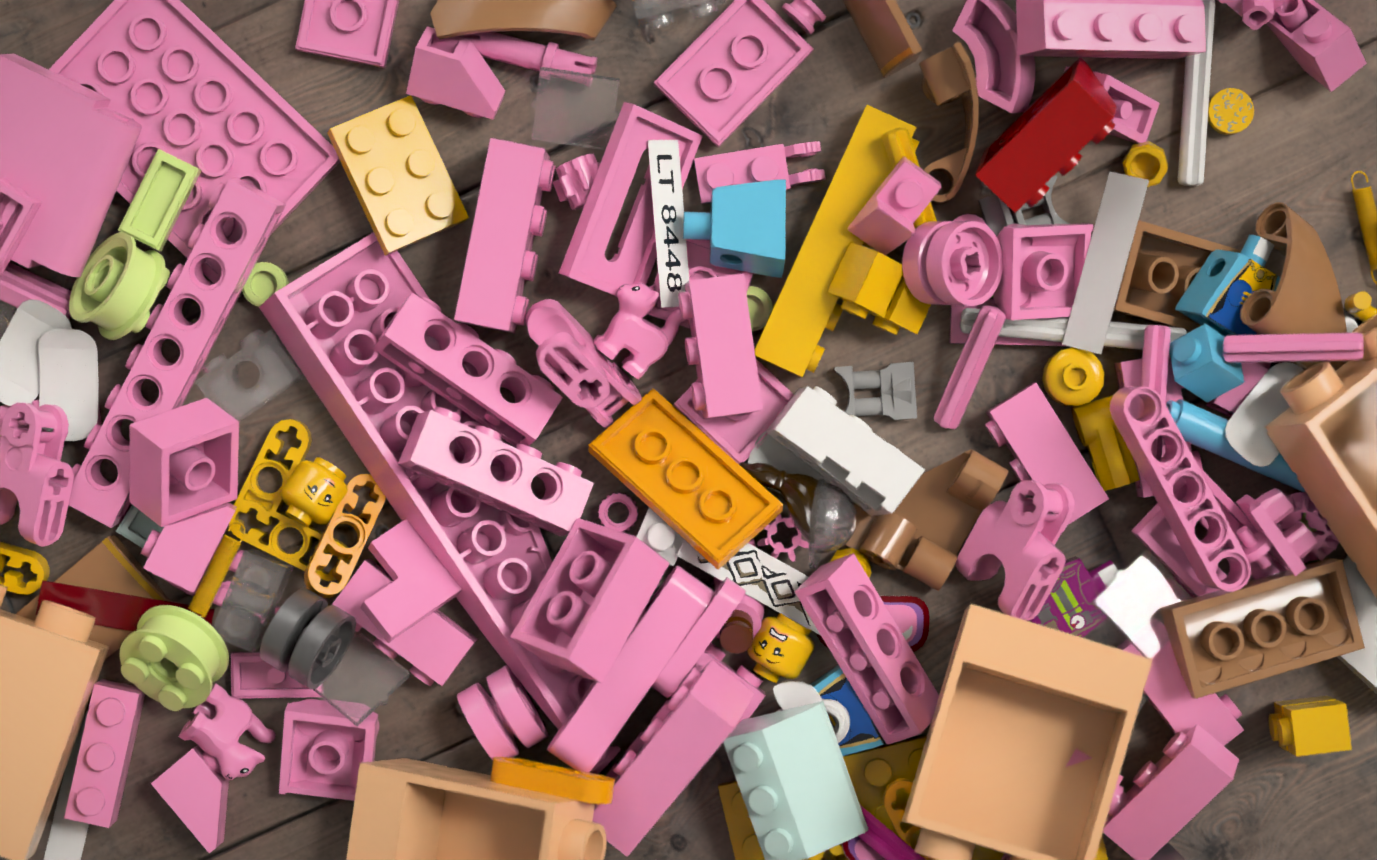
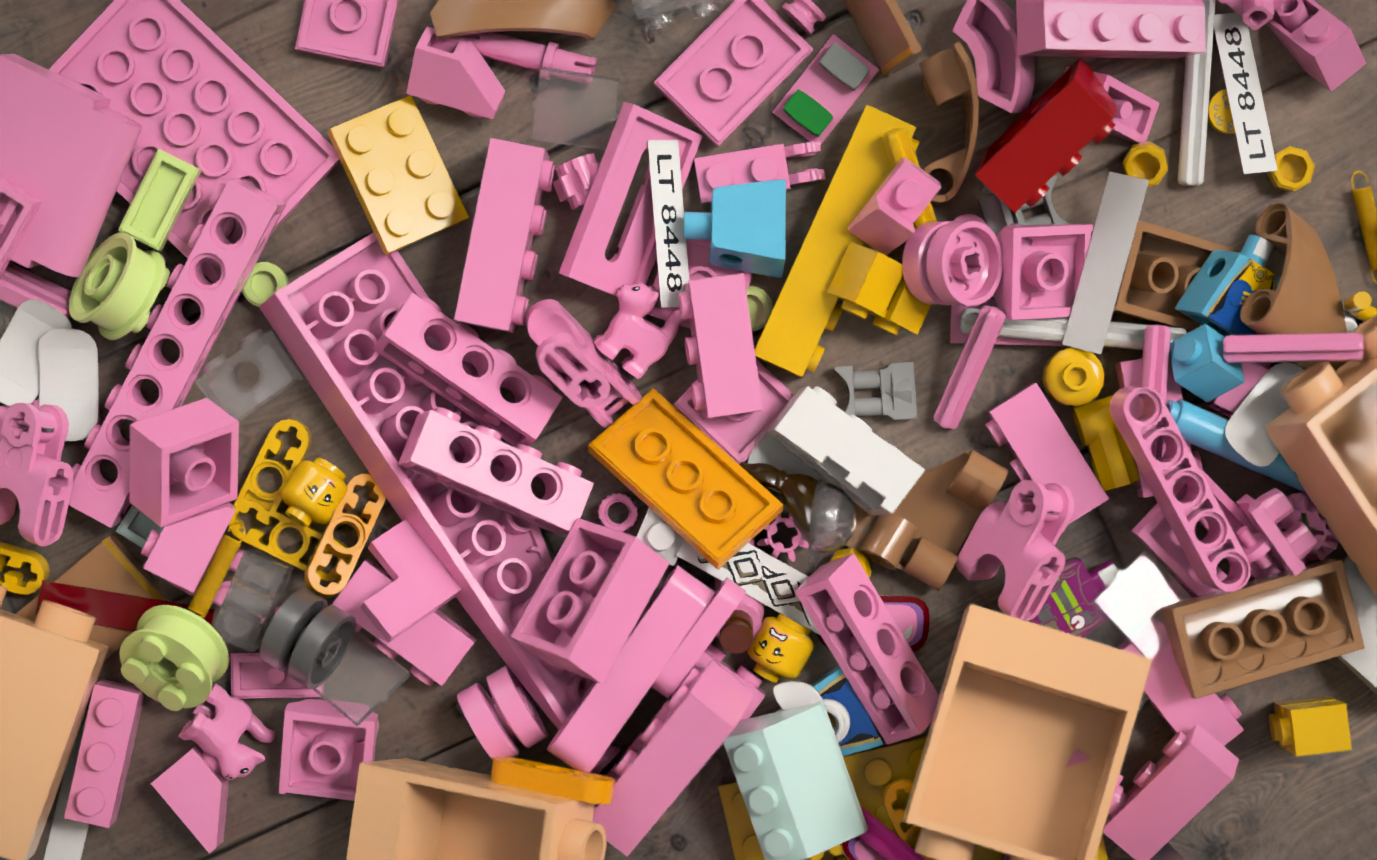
(825, 90): none -> piece
(1244, 94): none -> white sticker
(1294, 169): none -> yellow tile

